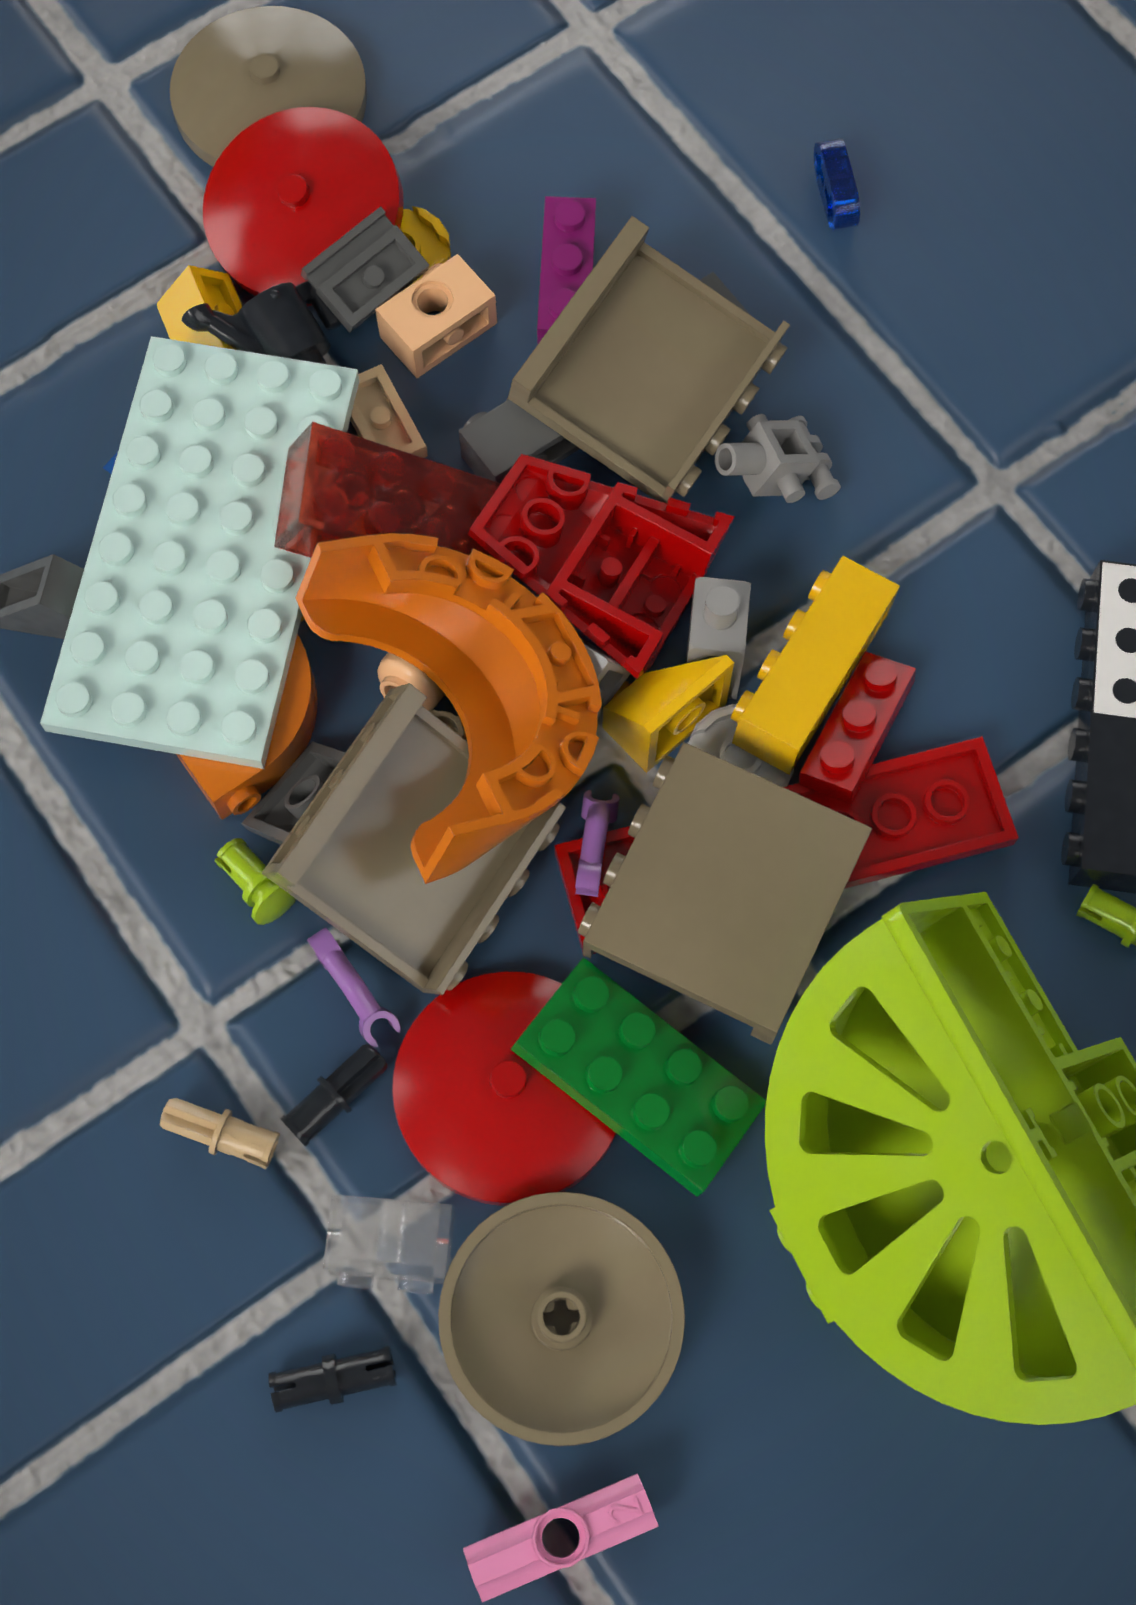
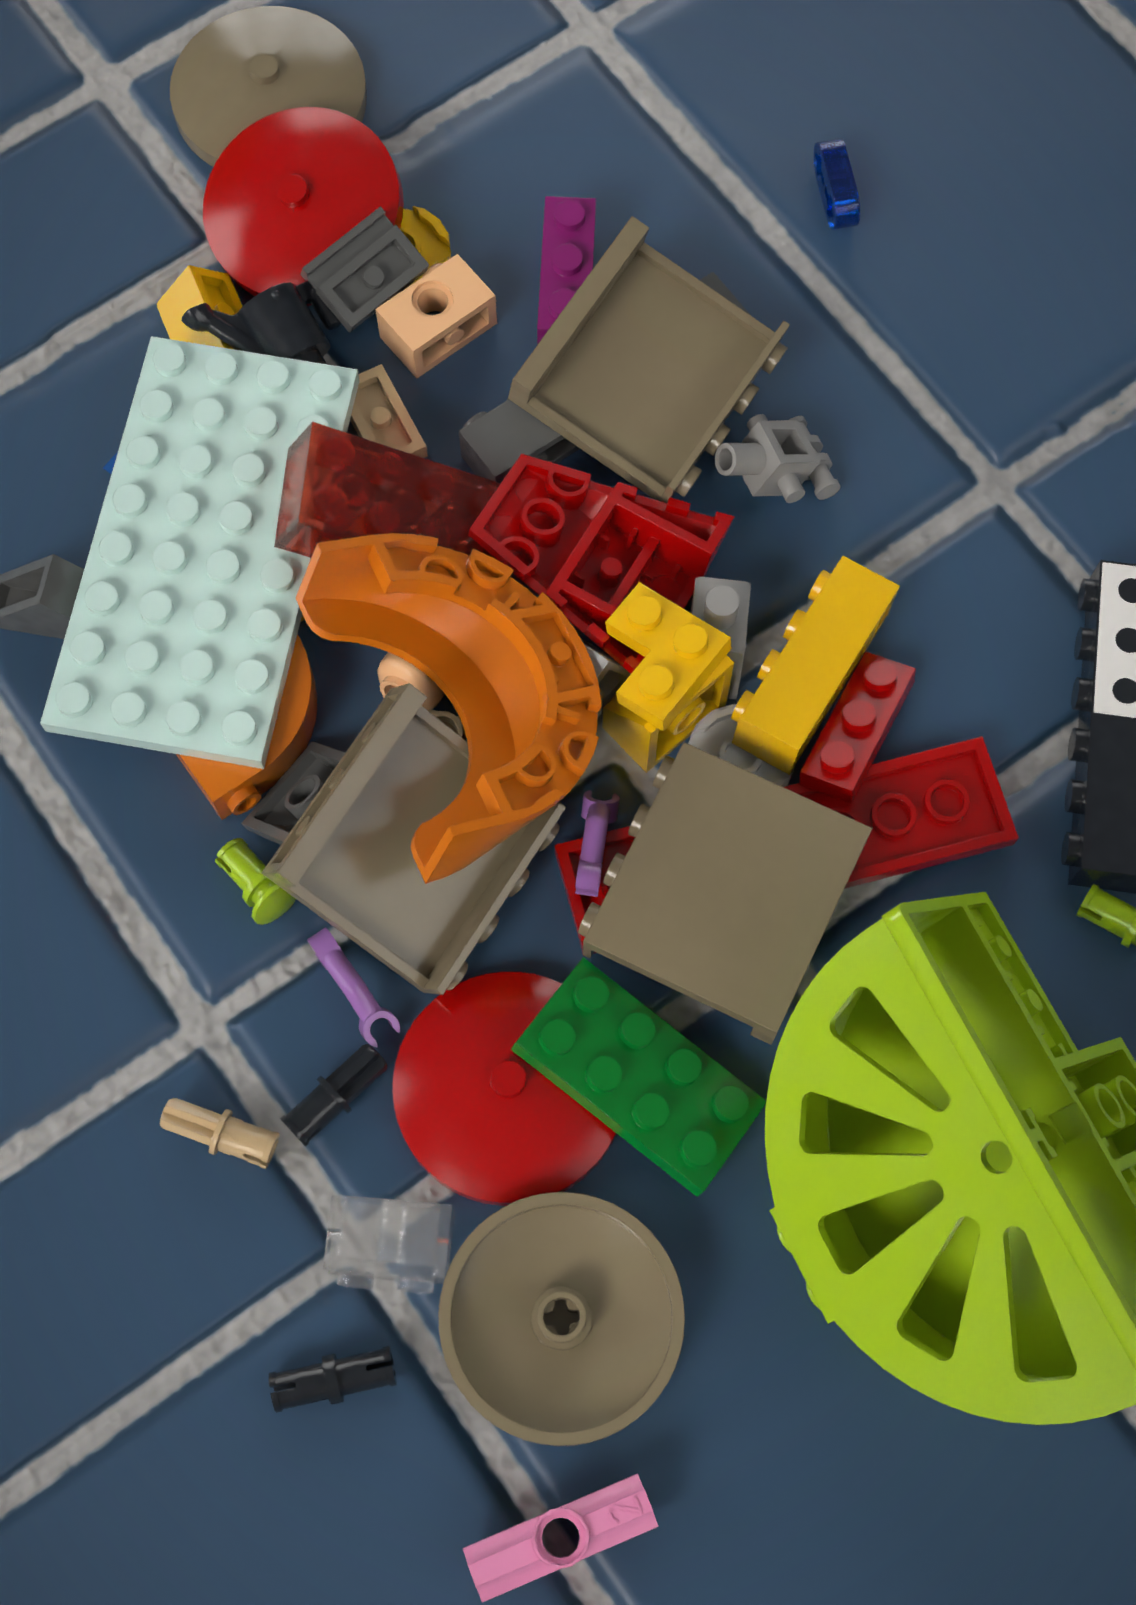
(676, 649): none -> yellow plate

